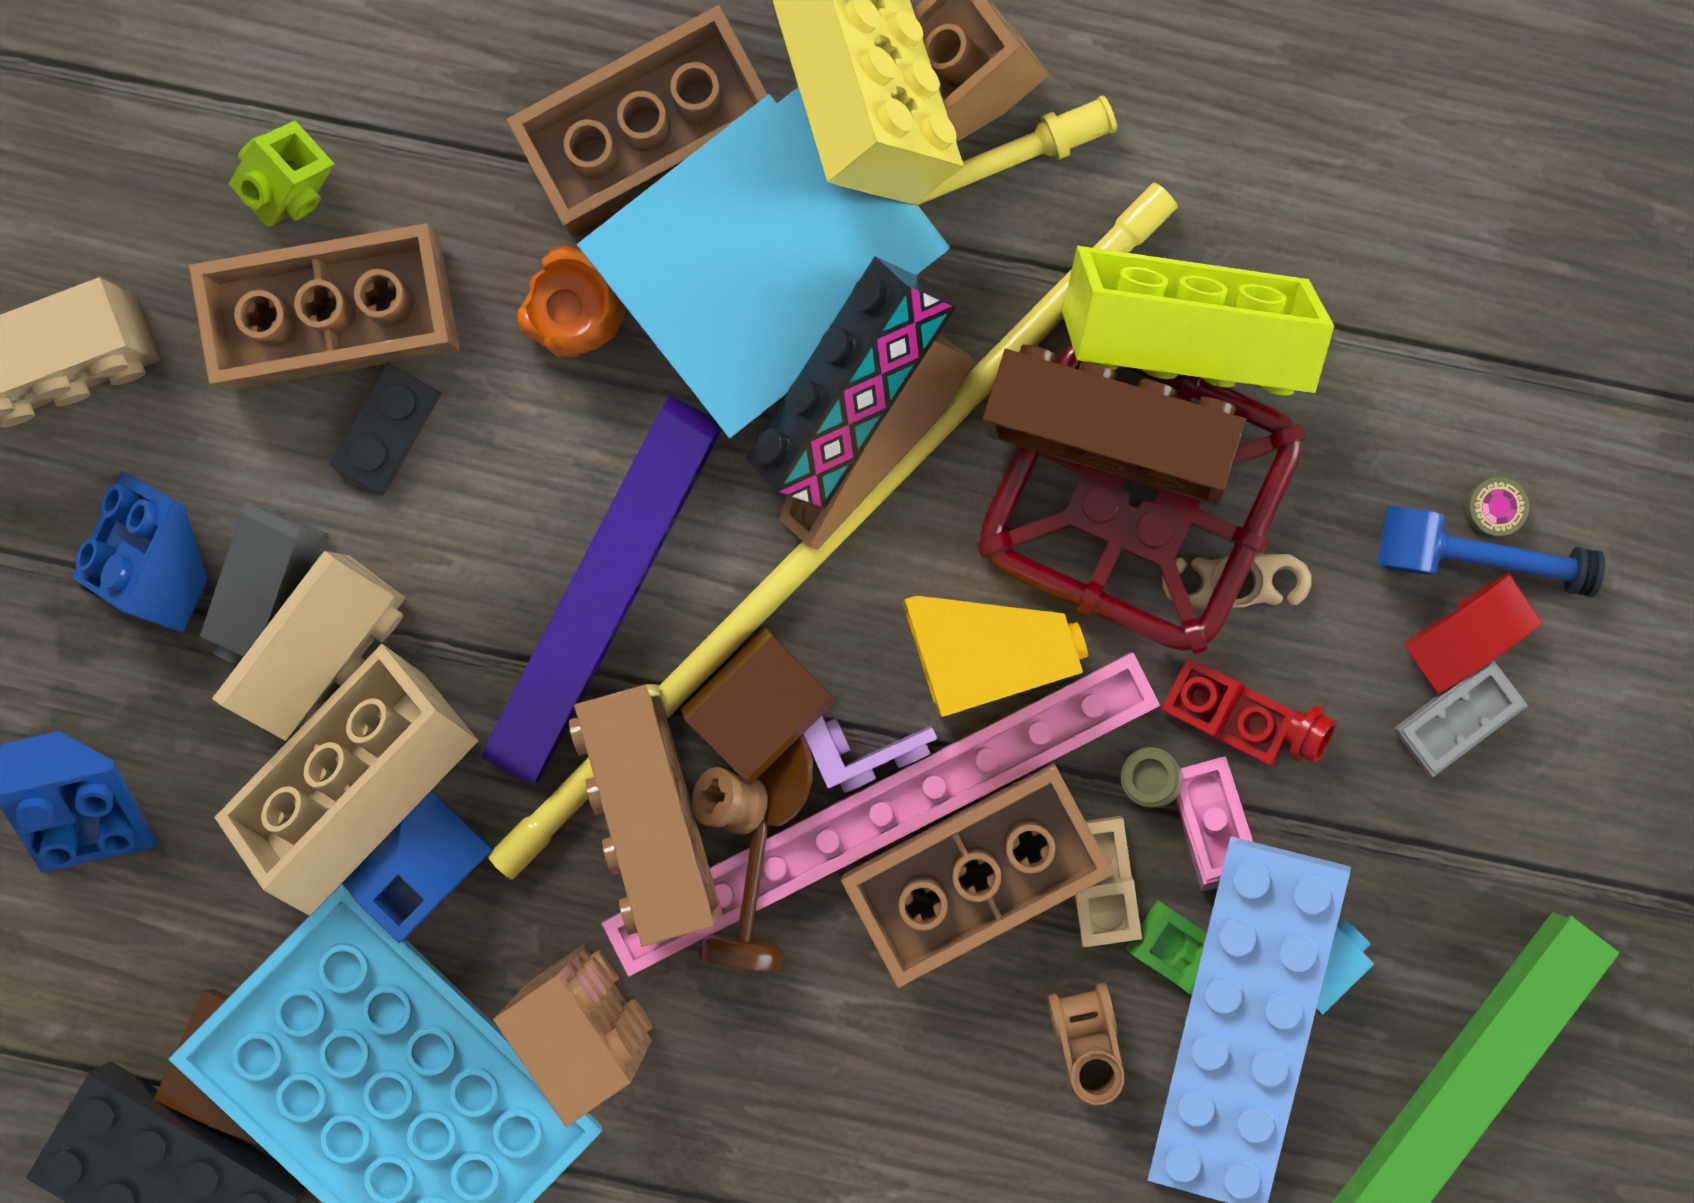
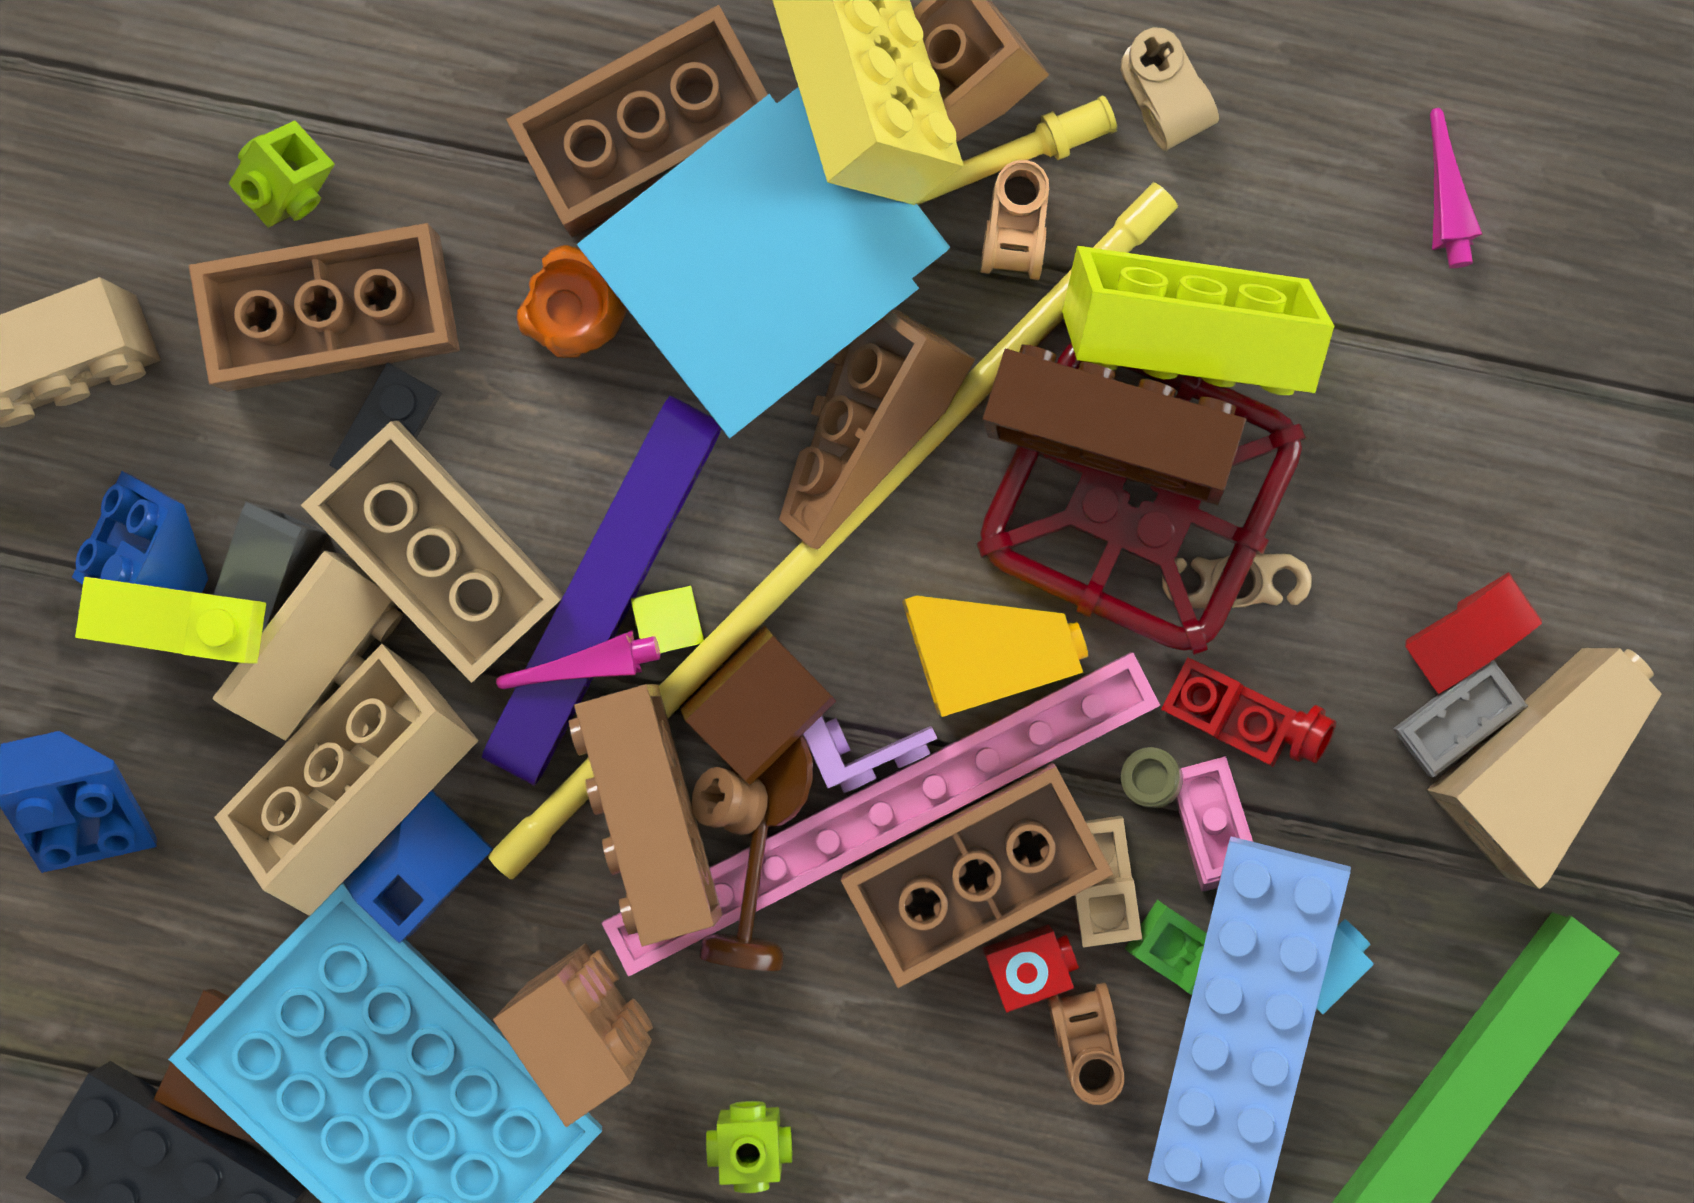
(171, 620): none -> neon yellow slope
(432, 550): none -> tan brick
(610, 658): none -> dark pink piece
(669, 617): none -> neon yellow slope
(755, 1125): none -> lime brick
(850, 382): black brick -> none
(1016, 225): none -> light nougat piece
(1031, 967): none -> red brick
(1170, 96): none -> tan piece
(1417, 541): blue piece -> none
(1453, 215): none -> dark pink piece
(1497, 507): tile -> none
(1546, 767): none -> tan slope

